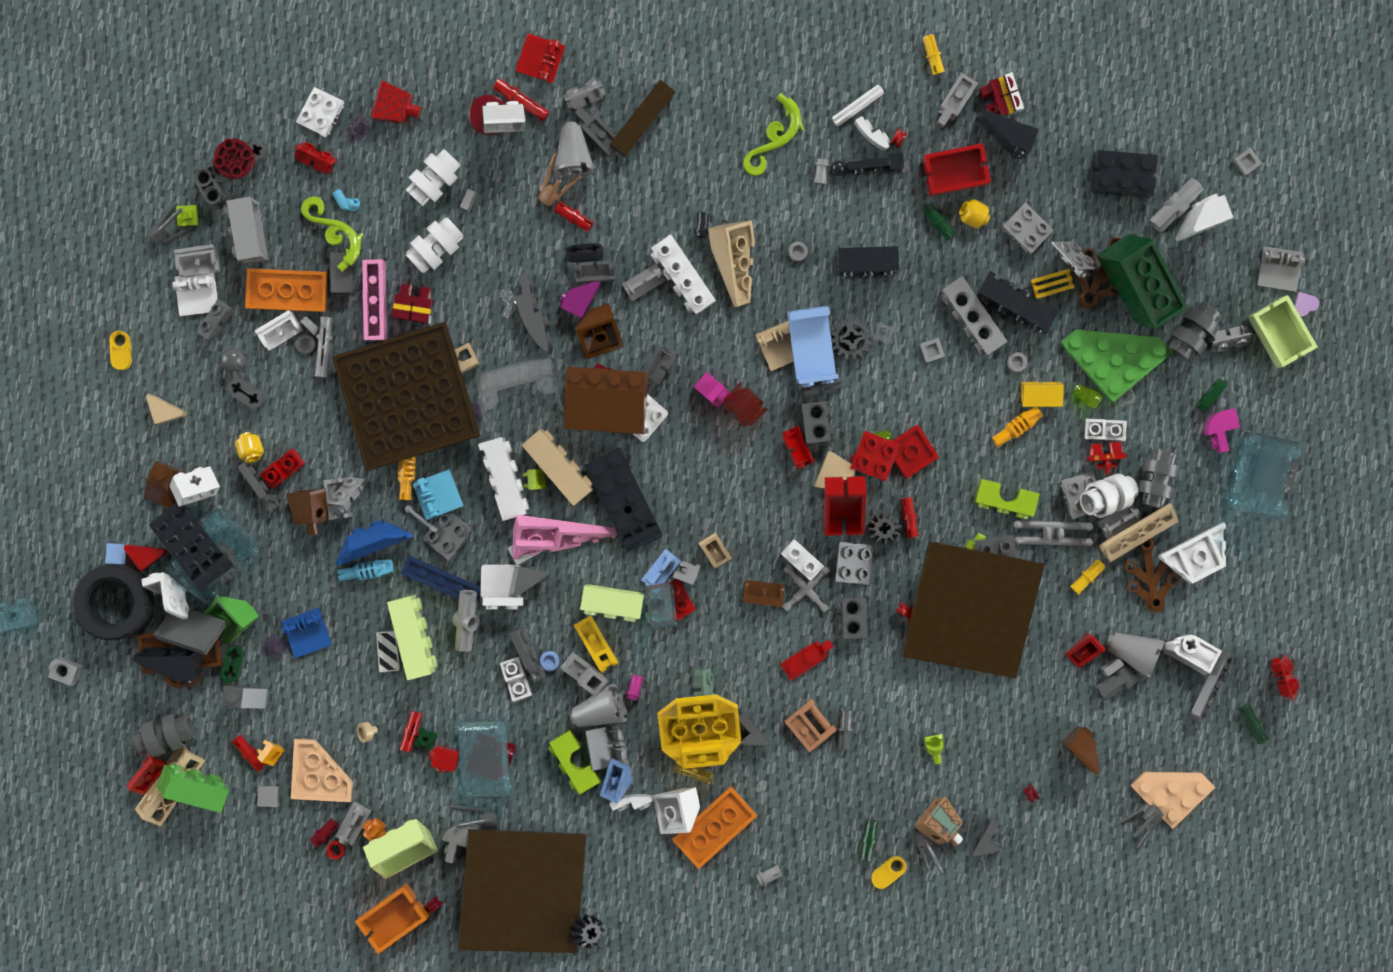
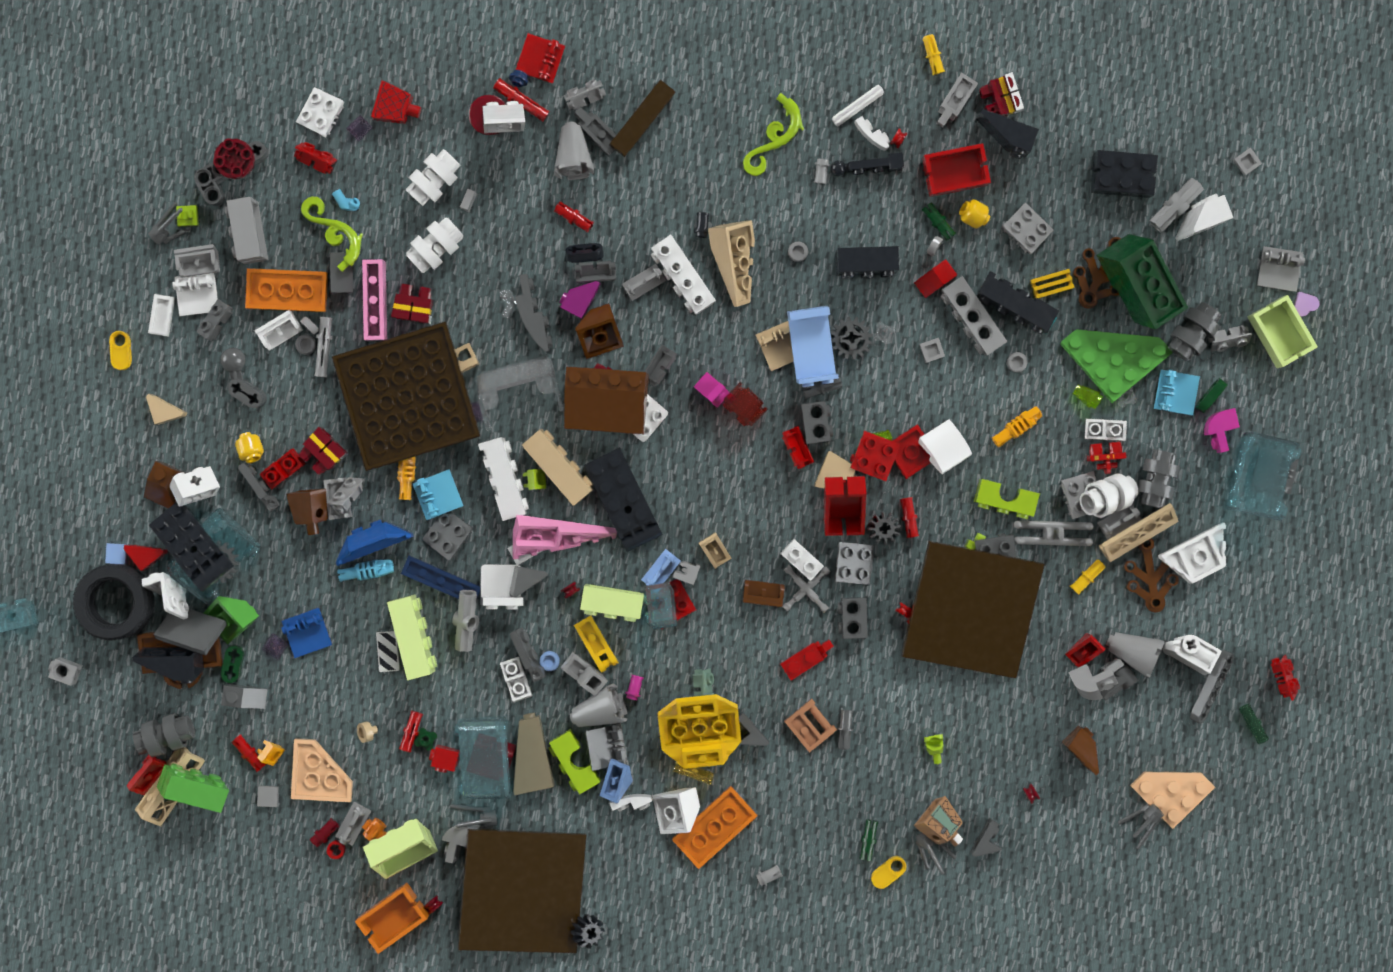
(161, 315): none -> white tile
(324, 448): none -> dark red hips
(408, 509): light grey hinge -> none
(518, 78): none -> dark blue plate
(532, 758): none -> dark tan slope
(550, 193): medium nougat plant -> none
(570, 590): none -> dark red bush
(934, 246): none -> light grey tile
(935, 278): none -> red slope
(945, 446): none -> white slope
(1042, 394): yellow hinge -> none
(1072, 255): light grey hinge -> none
(1091, 686): none -> light grey brick
(1176, 392): none -> medium azure hinge

